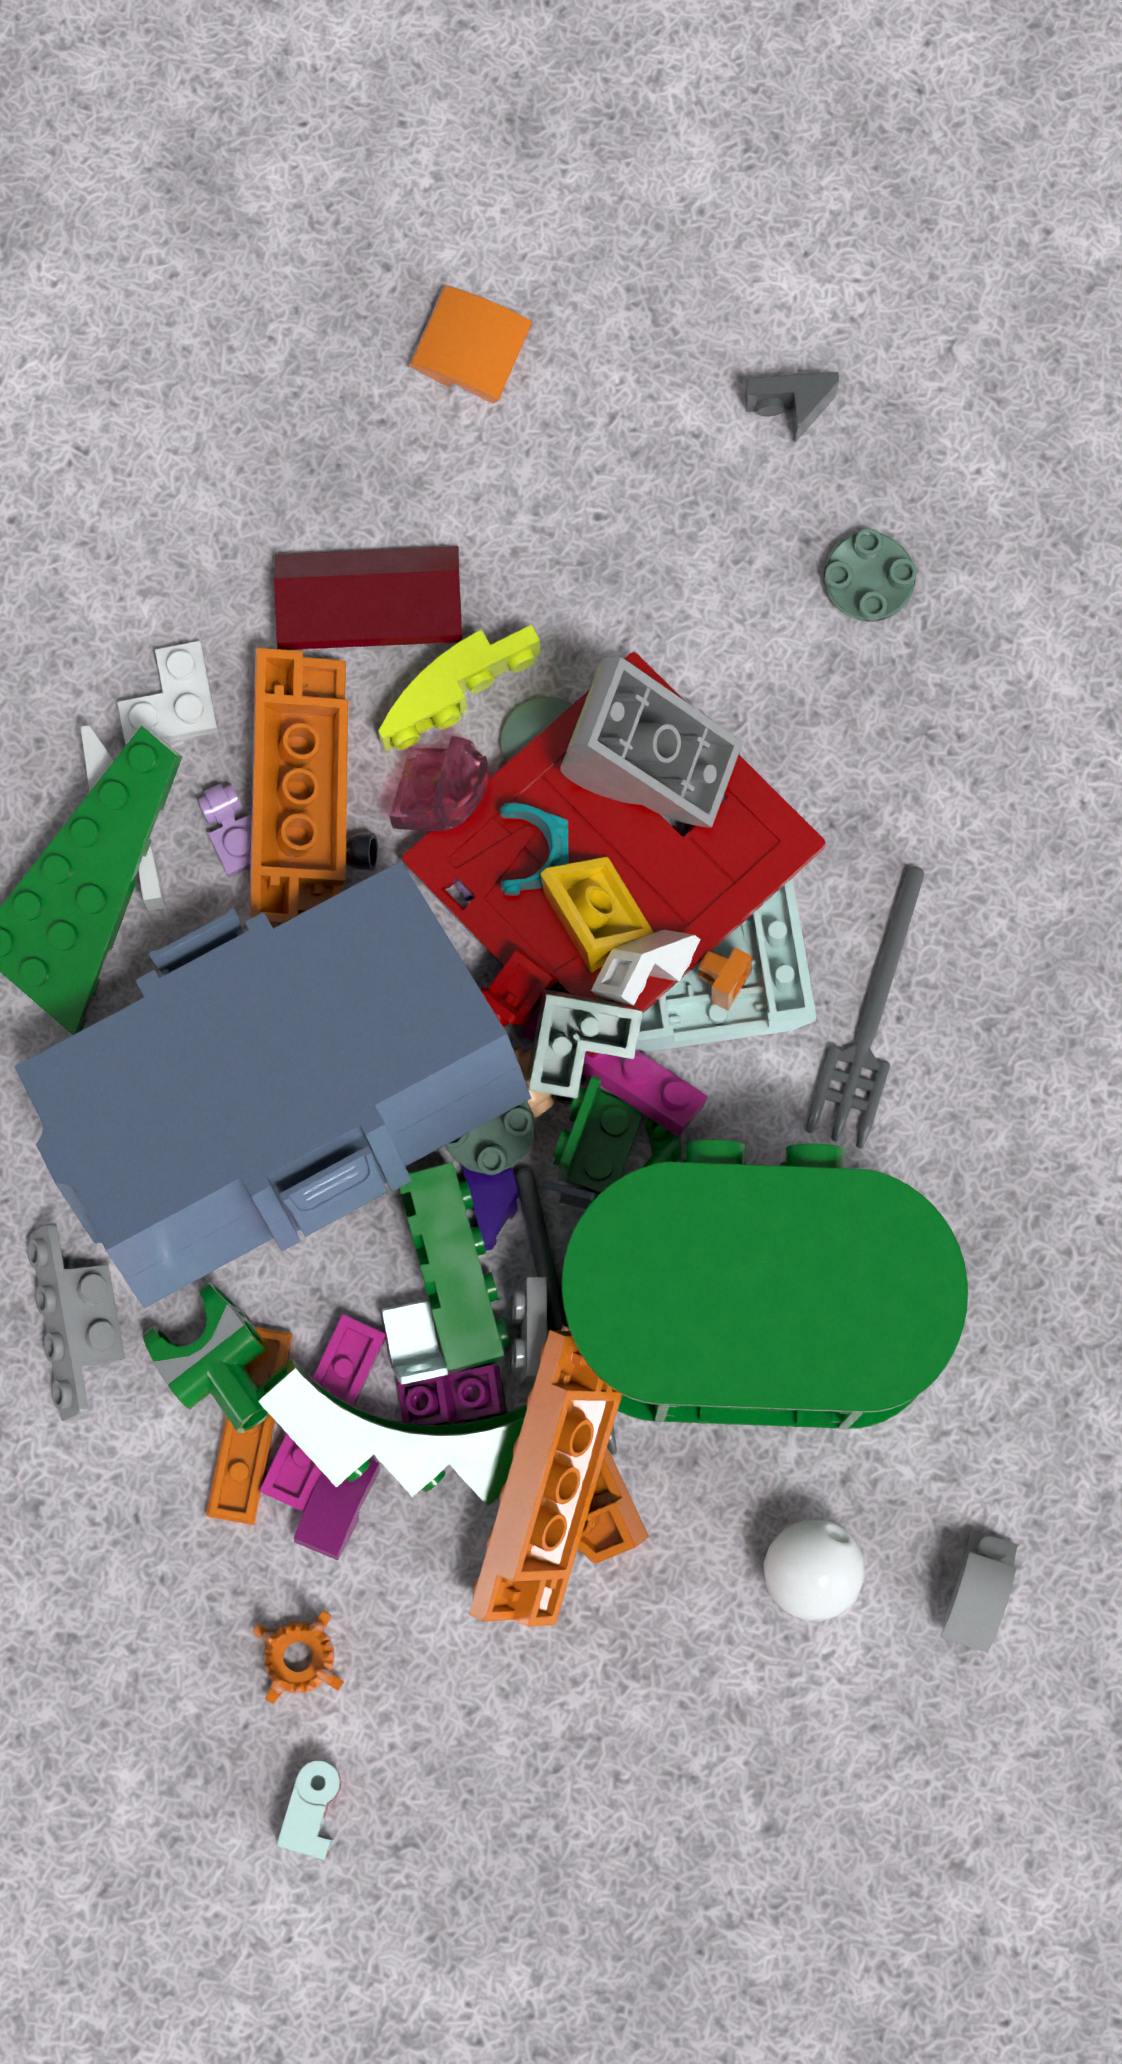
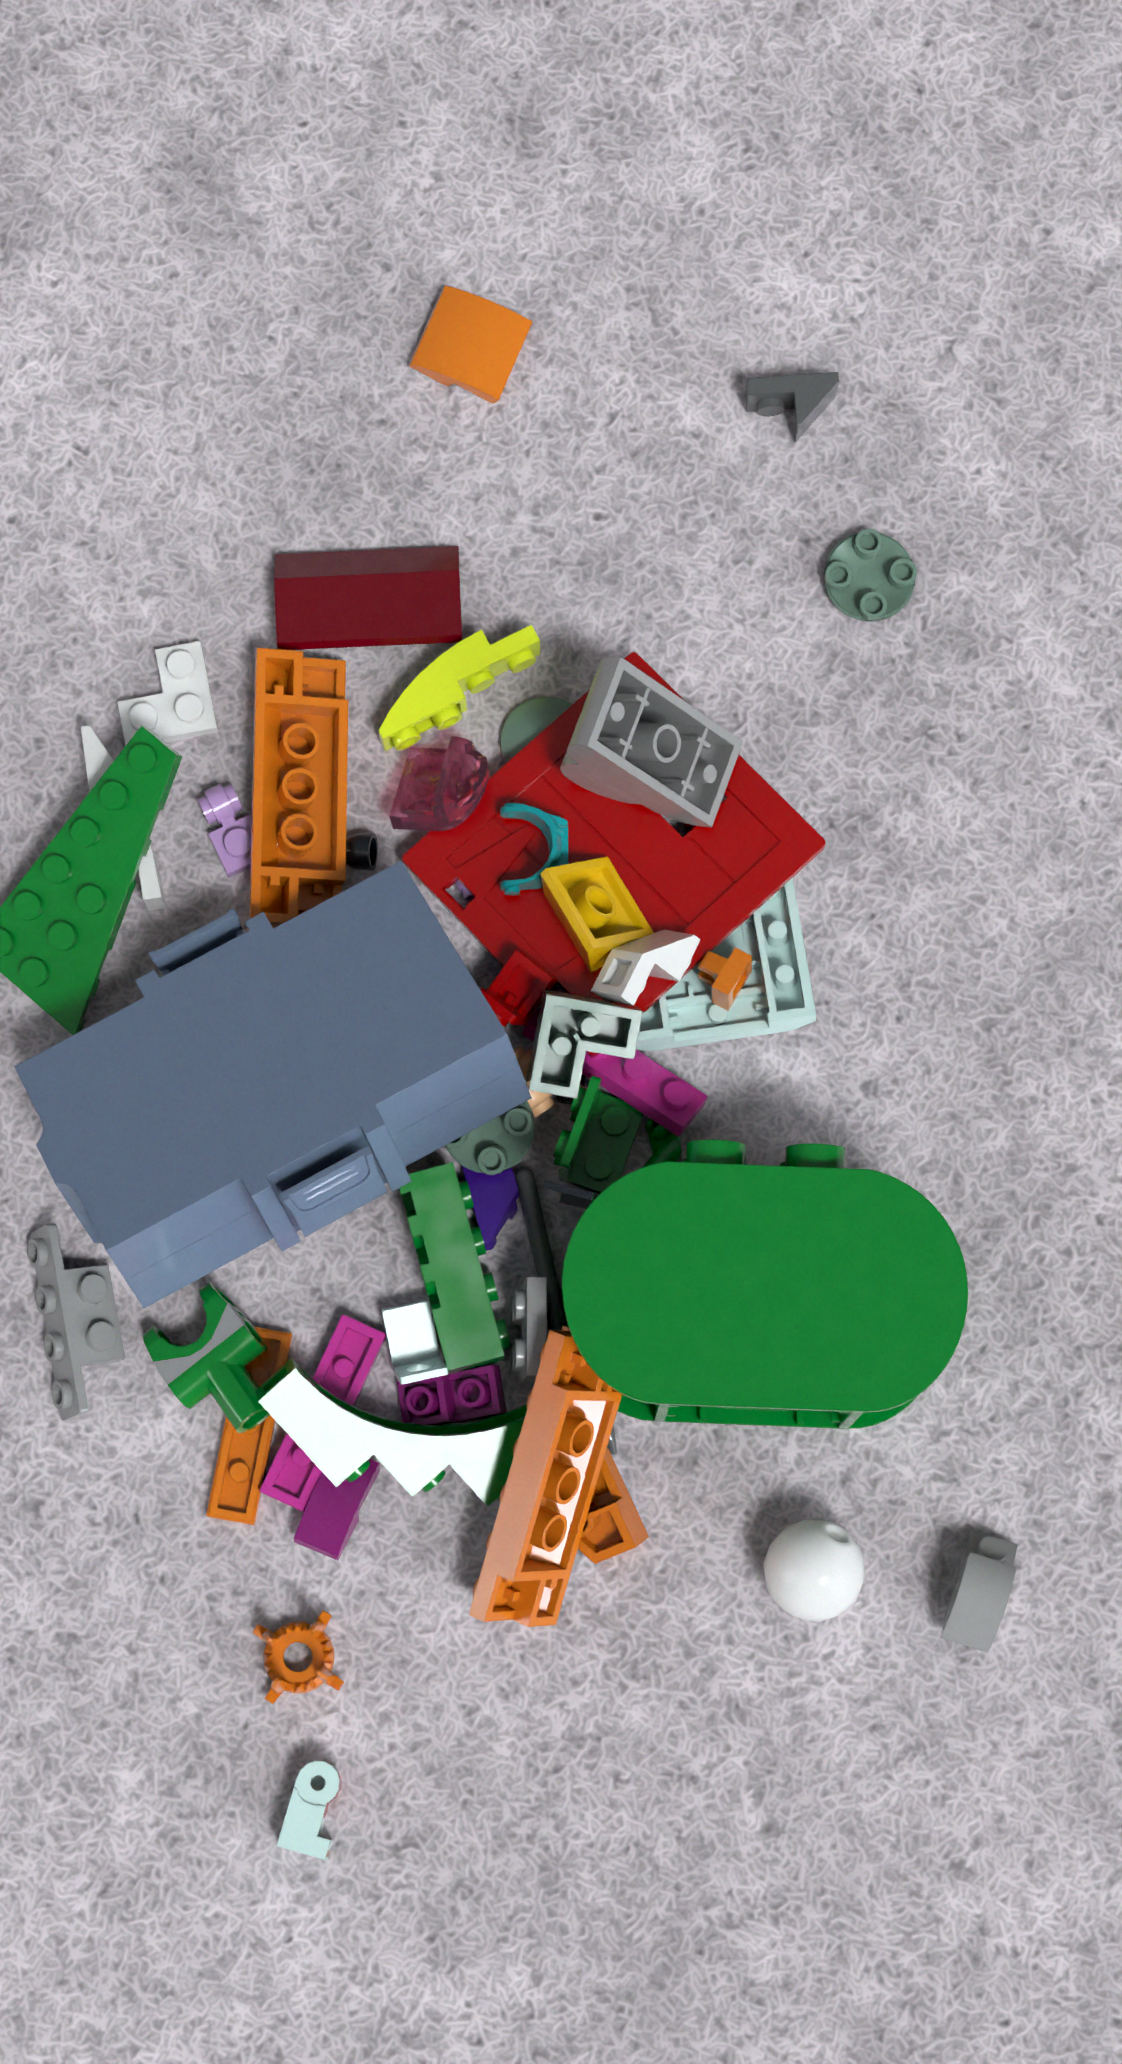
(860, 1054): dark grey piece -> none

